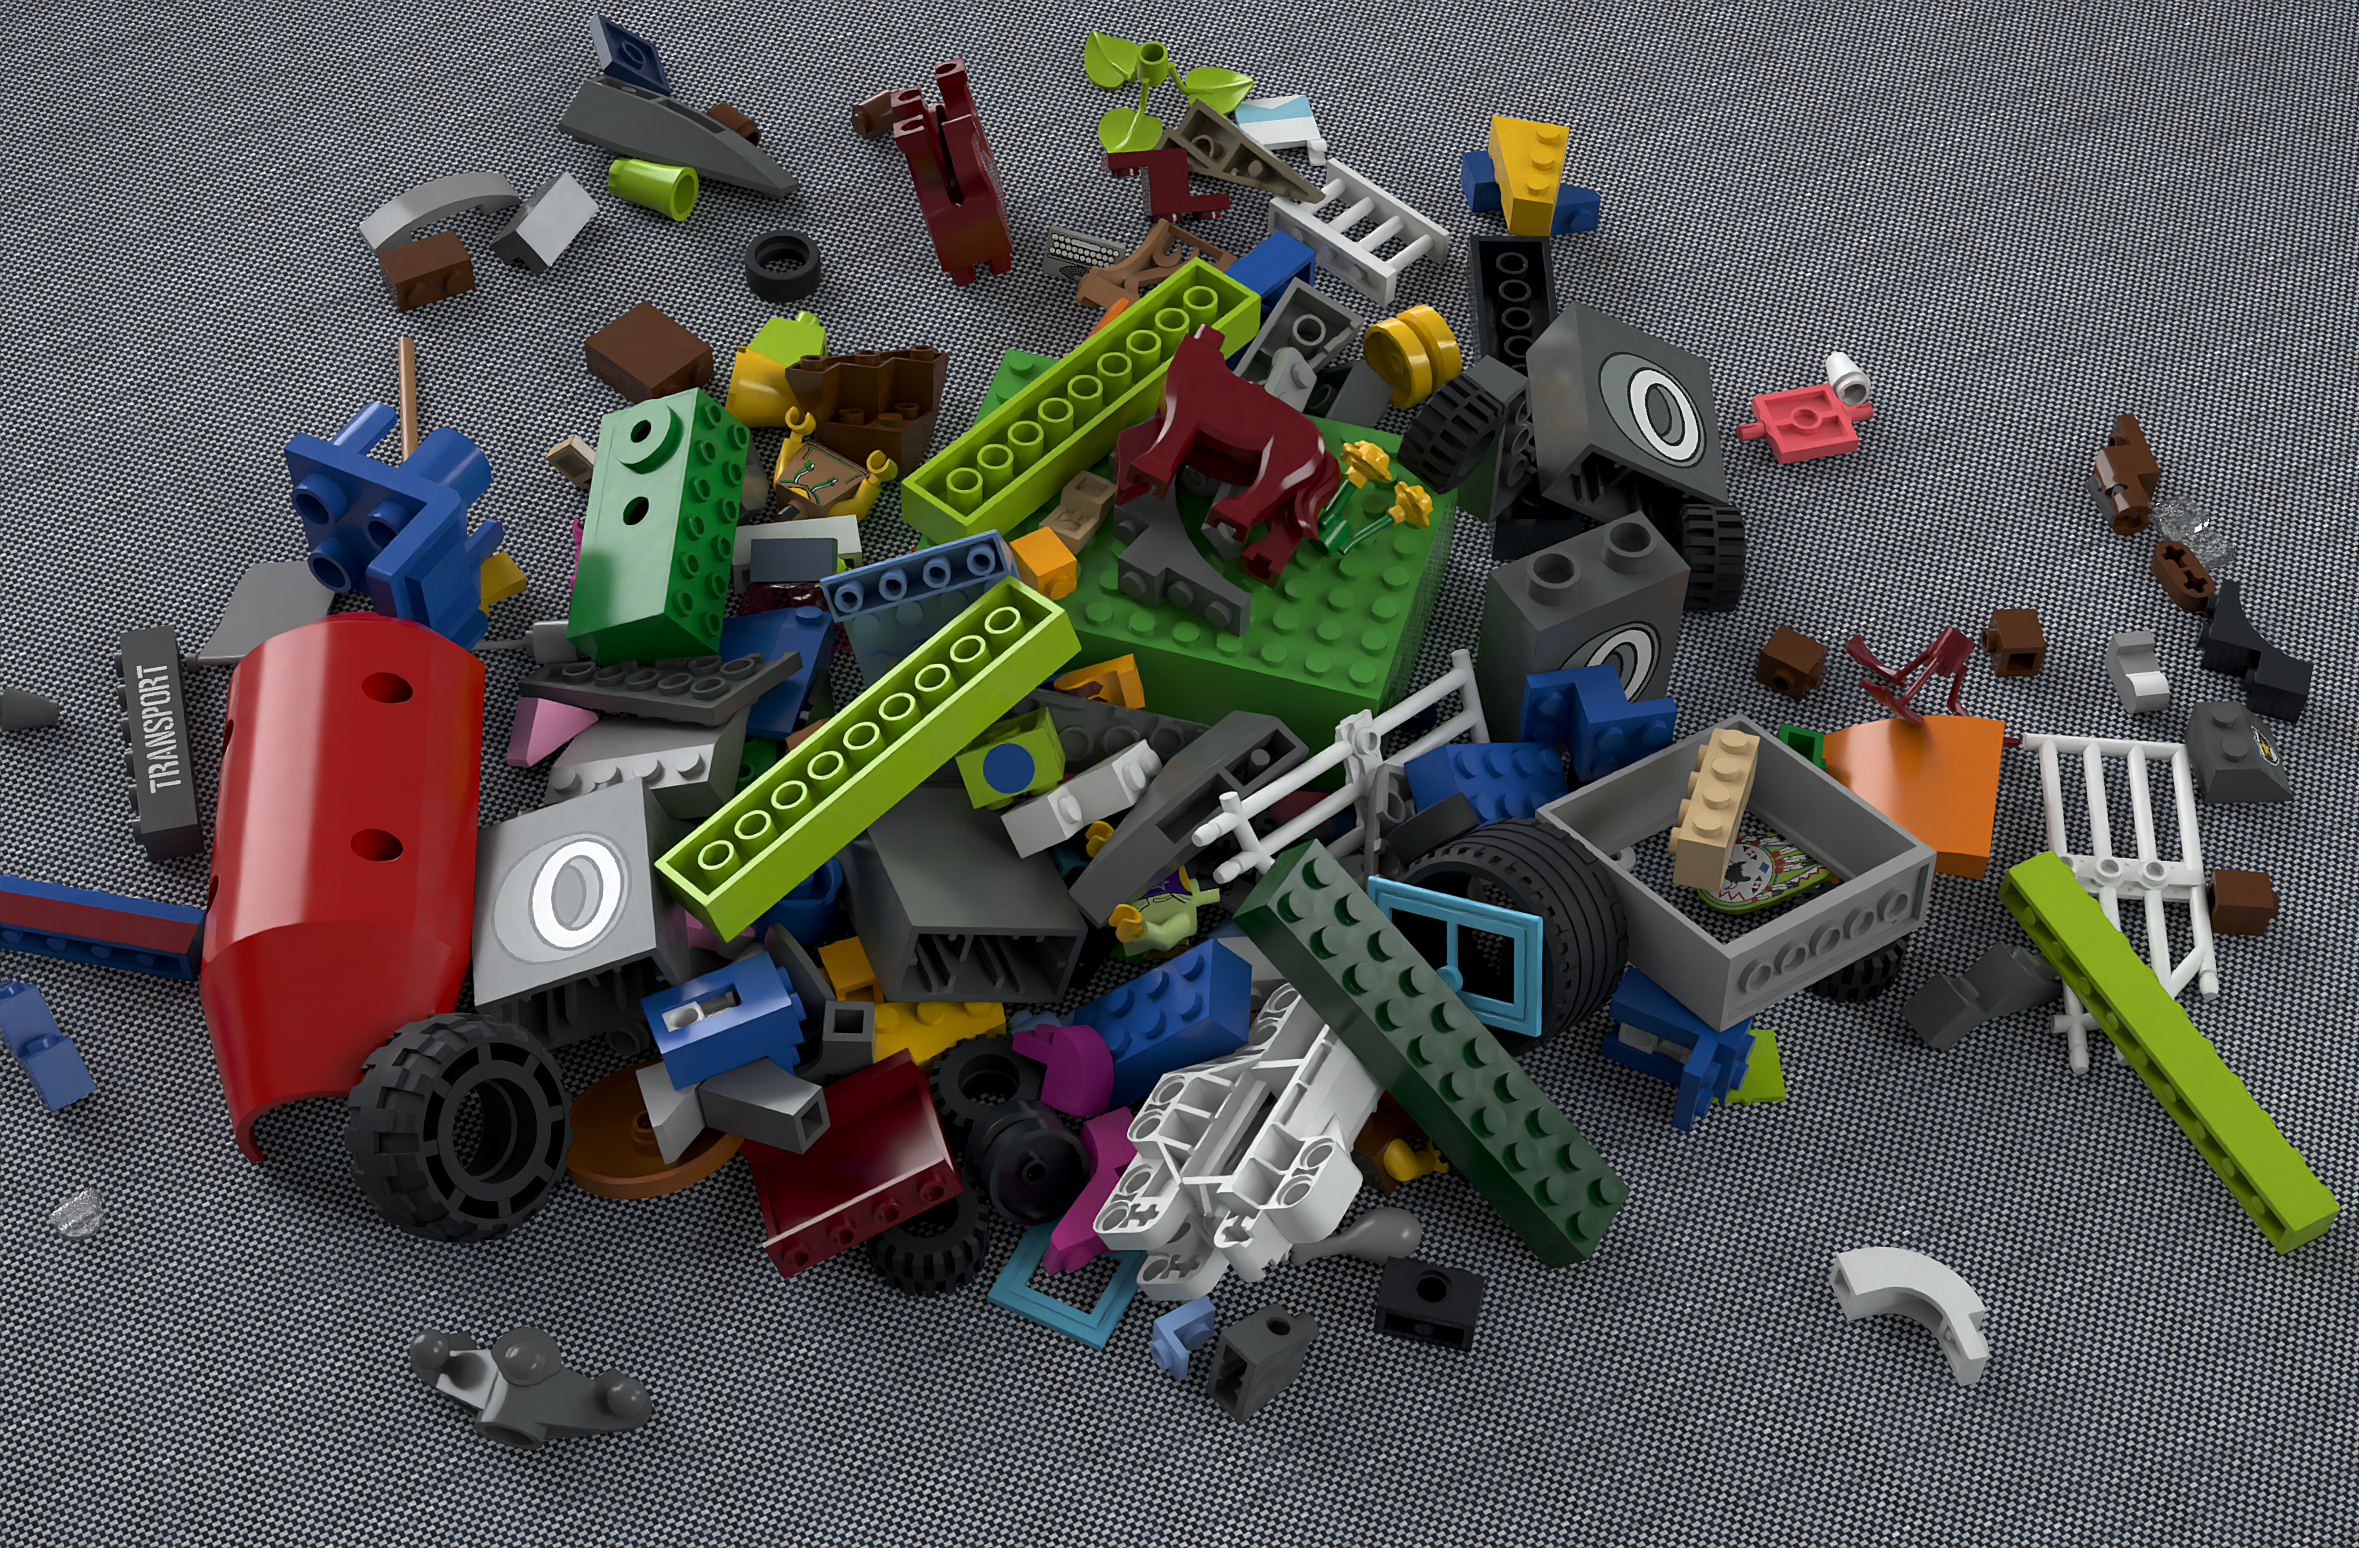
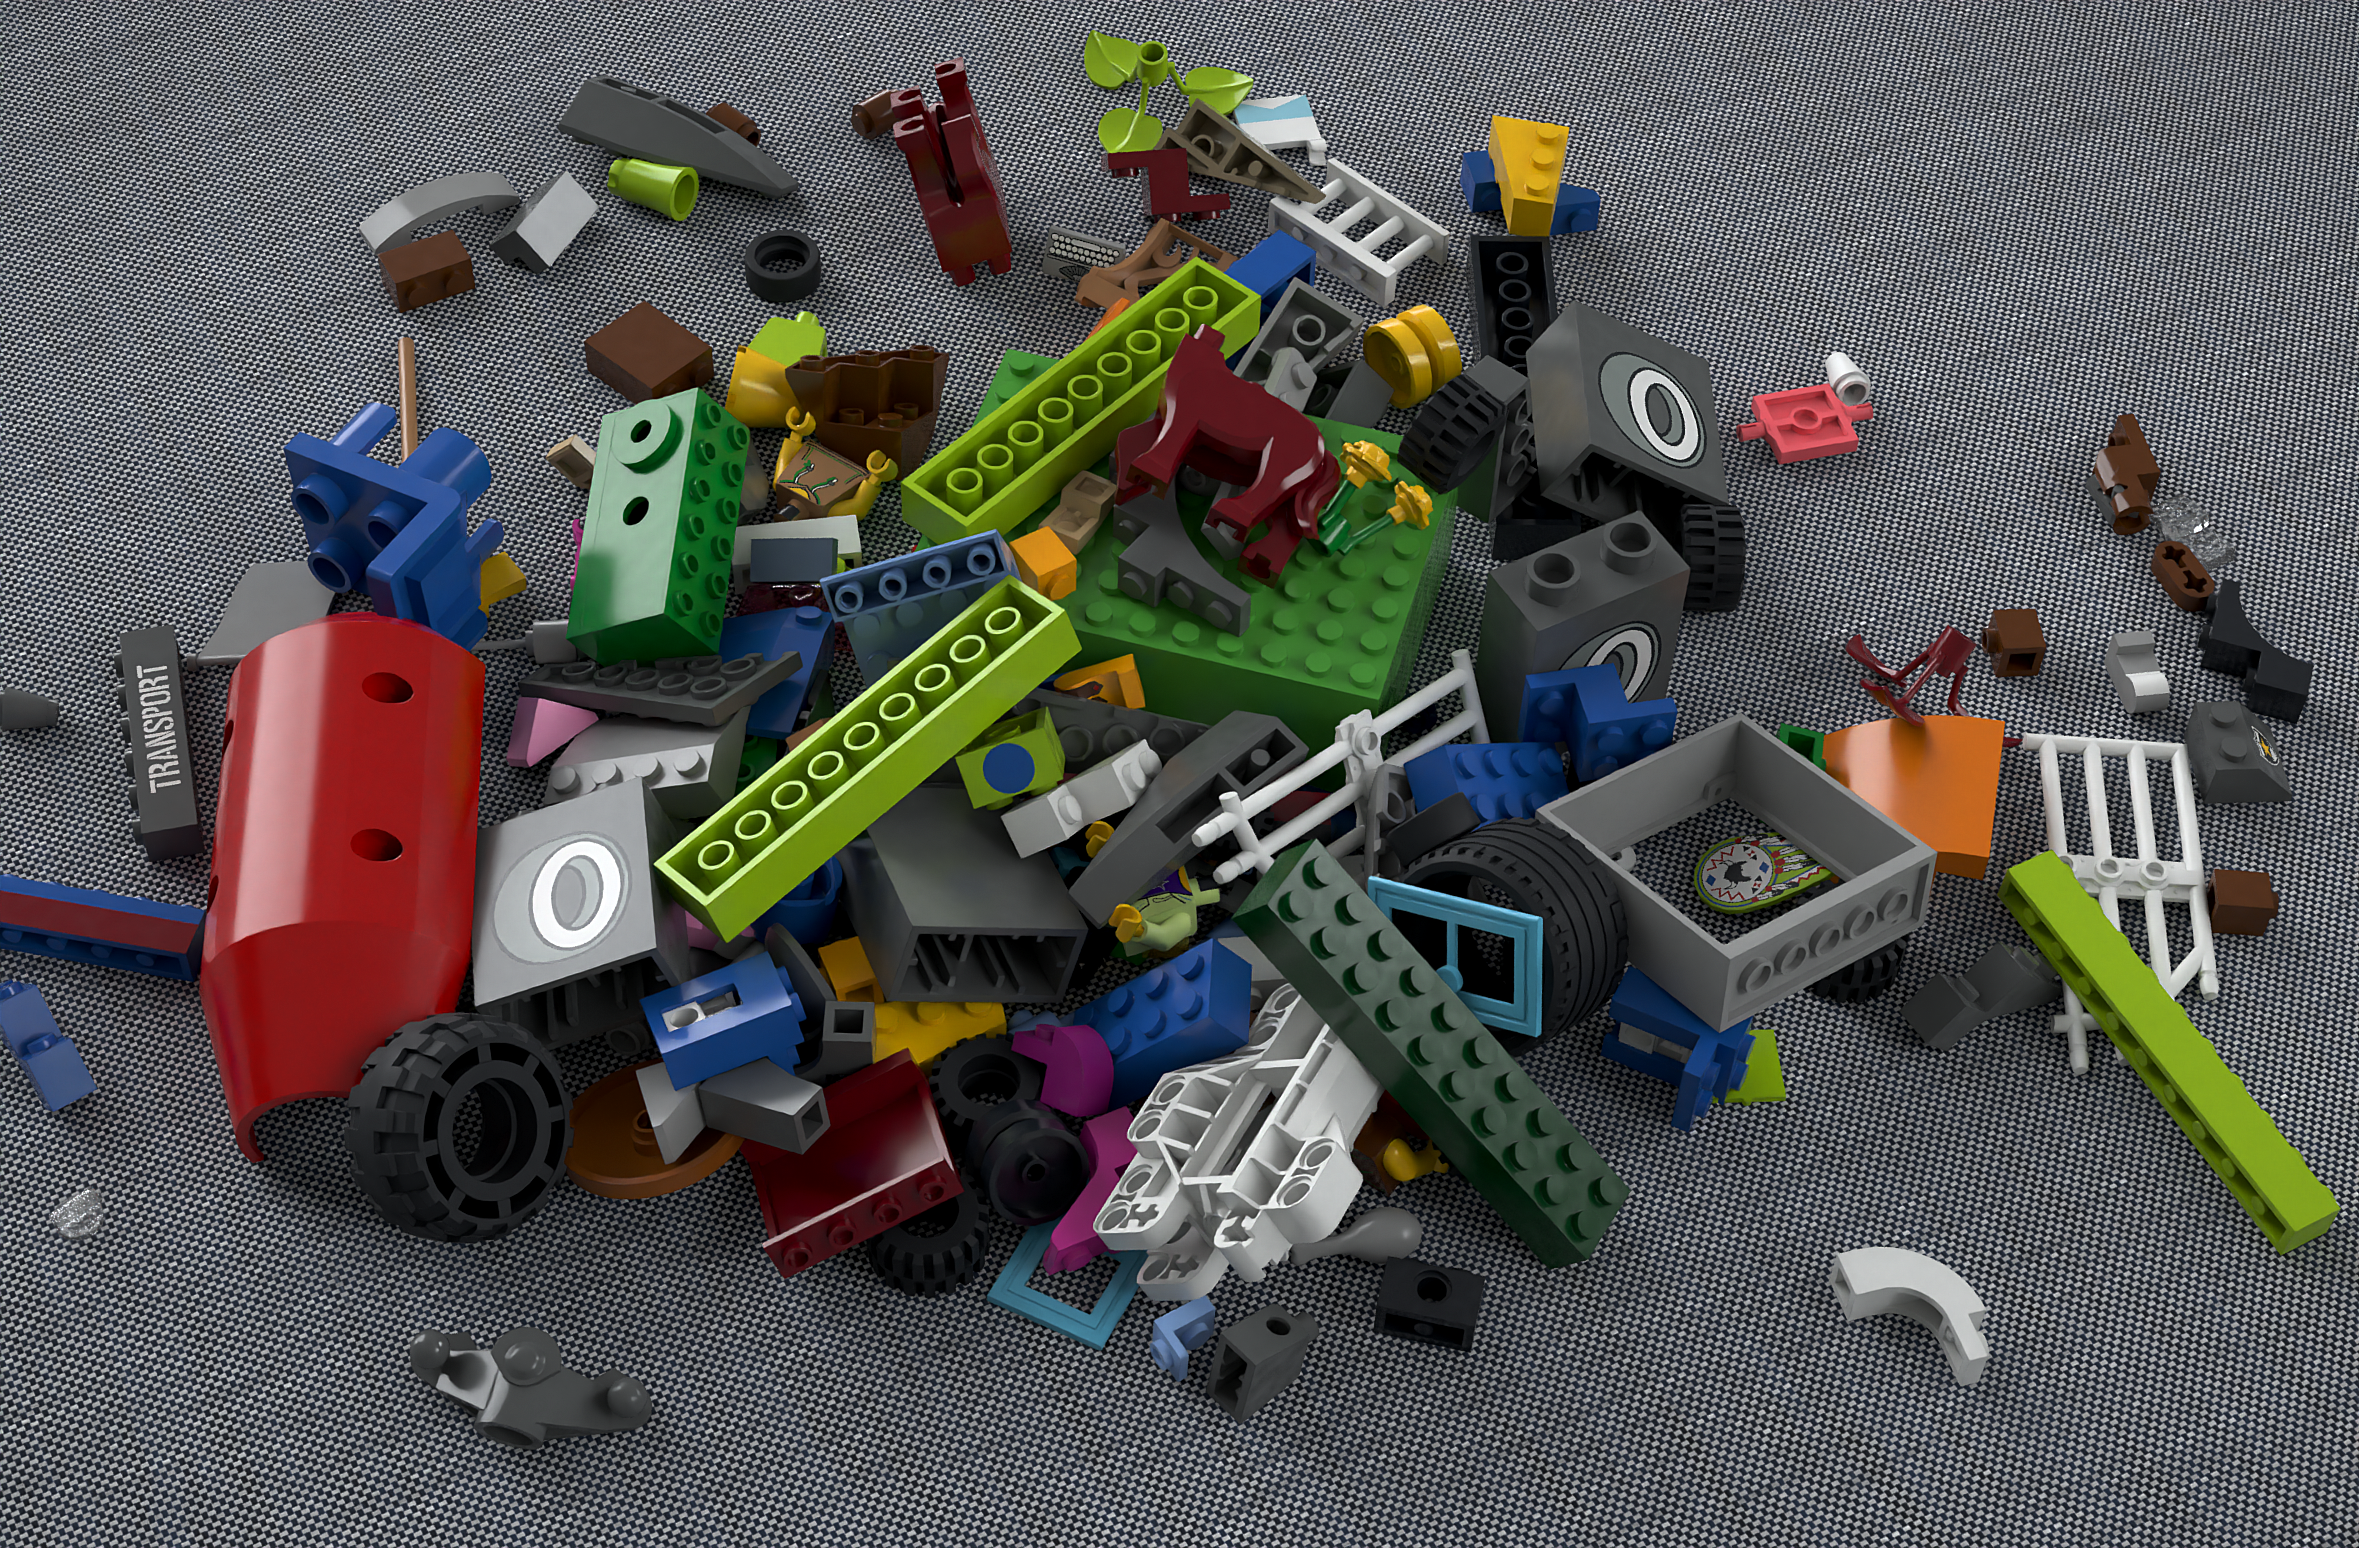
(627, 56): dark blue plate -> none
(1715, 810): tan brick -> none
(1792, 664): reddish brown brick -> none

